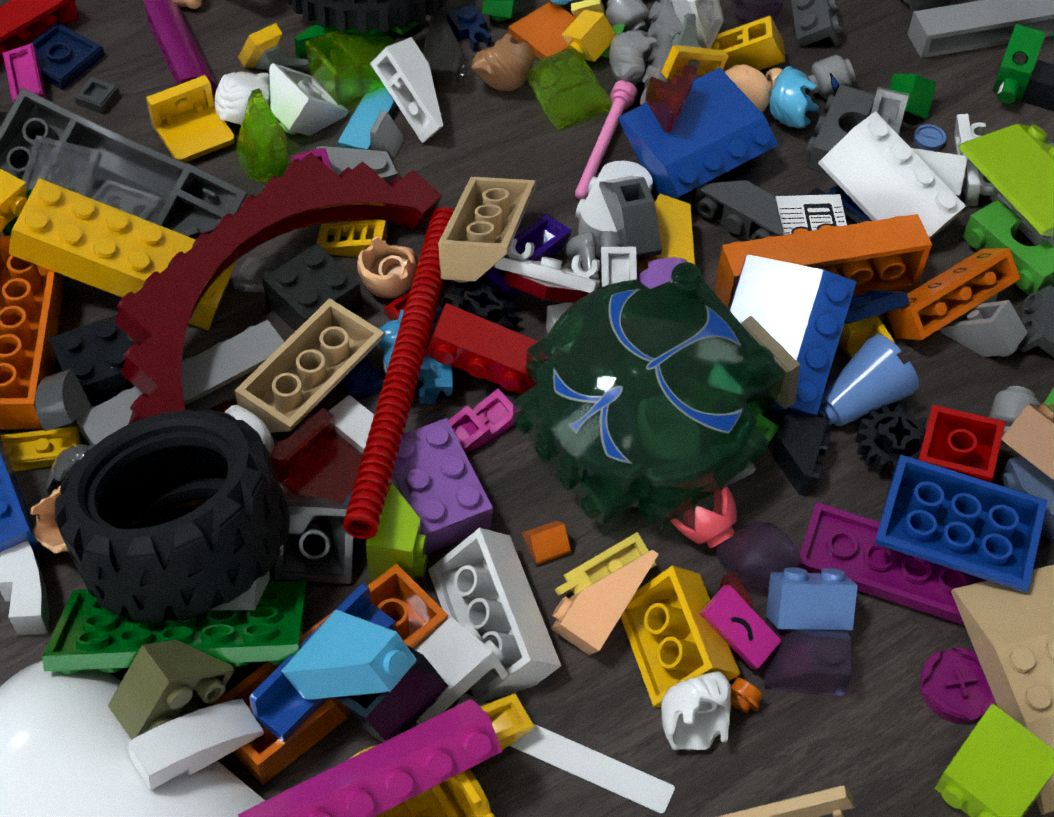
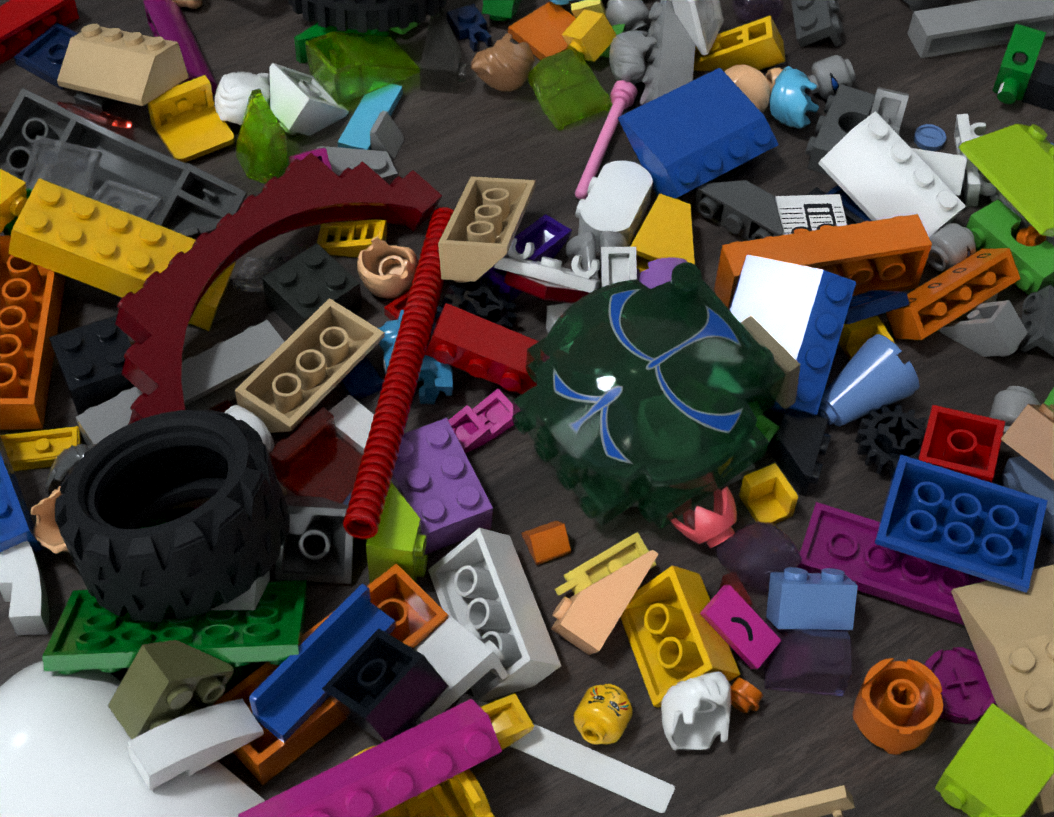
(24, 71): dark pink tile -> none
(60, 400): dark grey brick -> none
(95, 114): none -> clear red piece
(121, 64): none -> tan slope
(262, 50): yellow piece -> none
(349, 659): medium azure slope -> none
(411, 85): white slope -> none
(603, 713): none -> yellow head
(633, 214): dark grey slope -> none
(668, 99): clear red slope -> none
(688, 51): yellow piece -> none
(768, 495): none -> yellow panel
(898, 705): none -> orange brick
(919, 90): green panel -> none
(950, 246): none -> light grey head
(1030, 236): none -> orange plate

